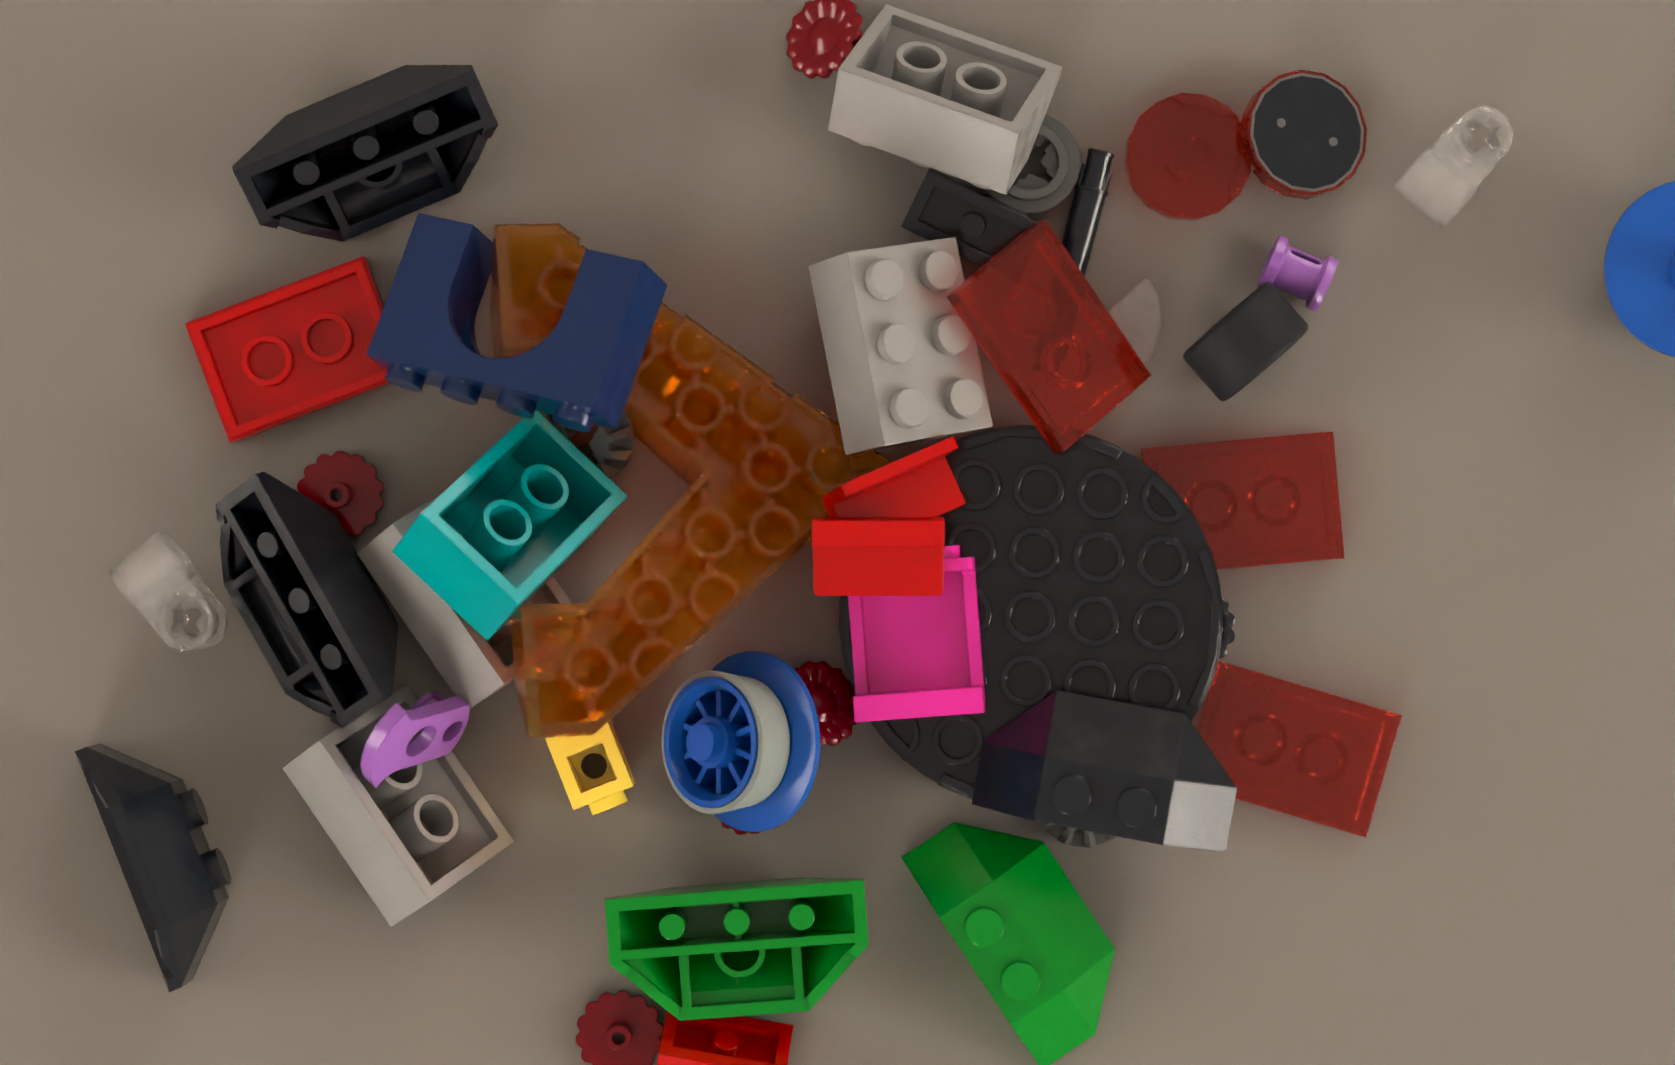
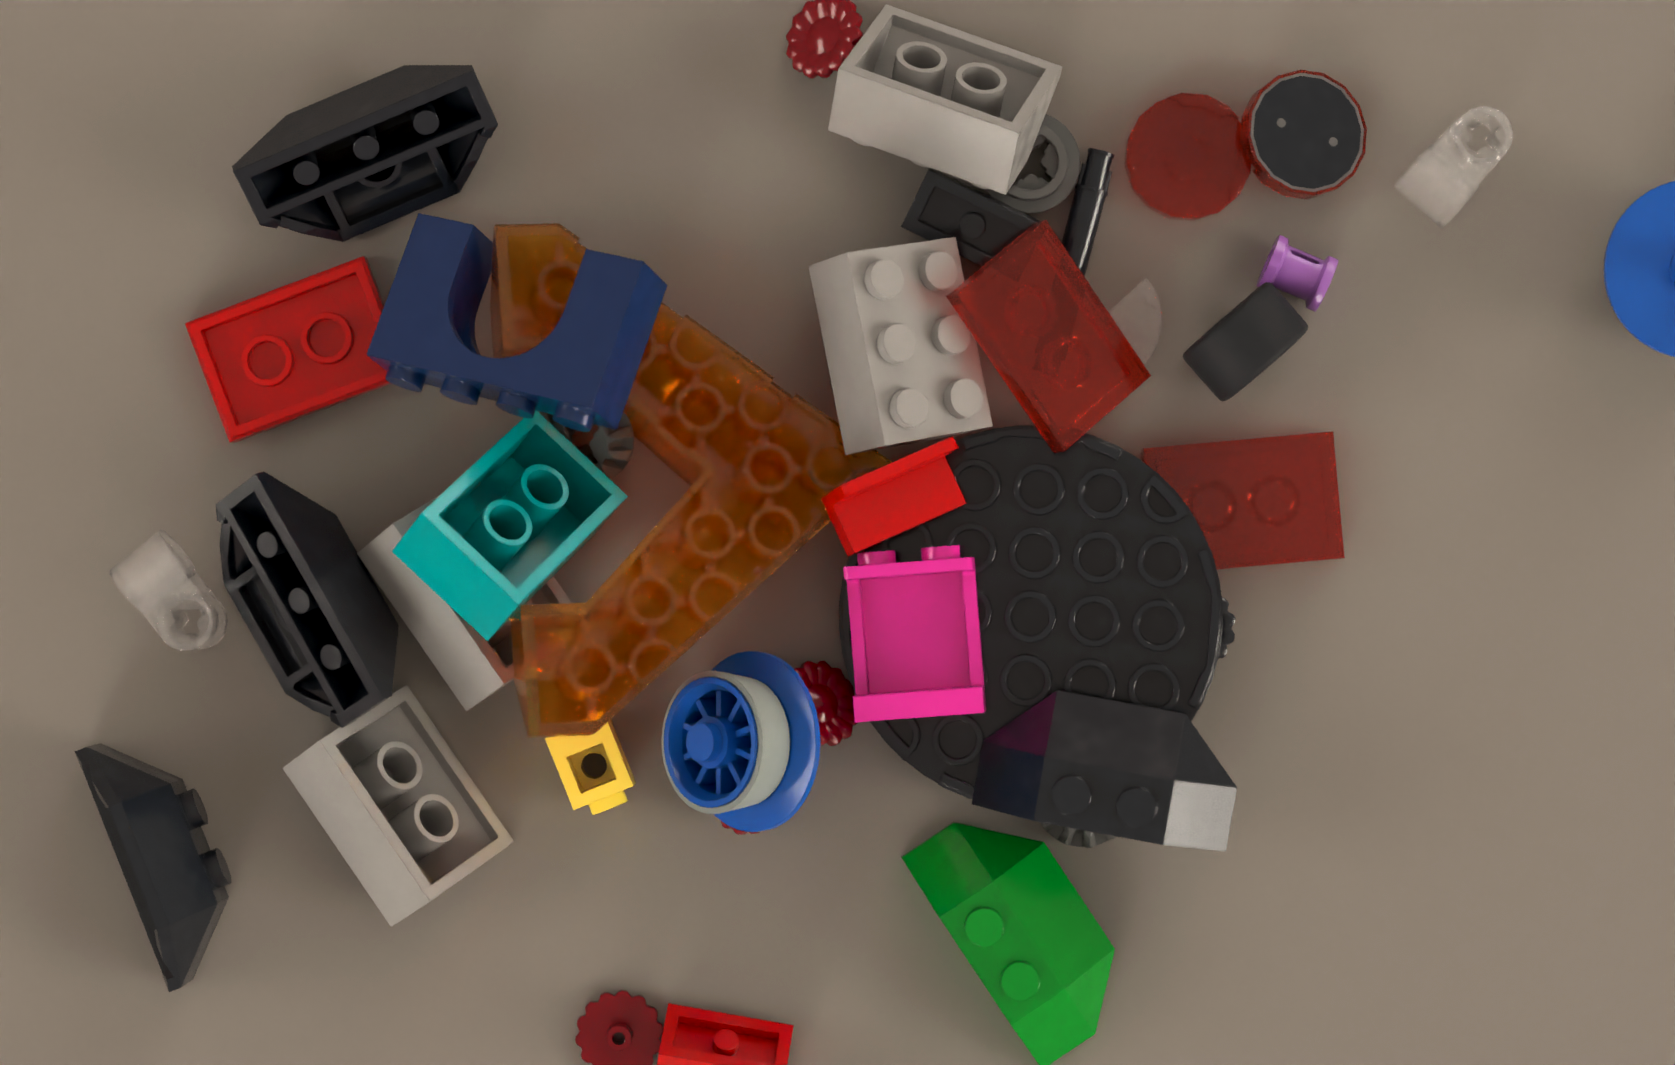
(345, 488): dark red piece -> none
(388, 747): medium lavender piece -> none
(738, 943): green wedge -> none
(878, 556): red panel -> none
(1298, 747): clear red tile -> none

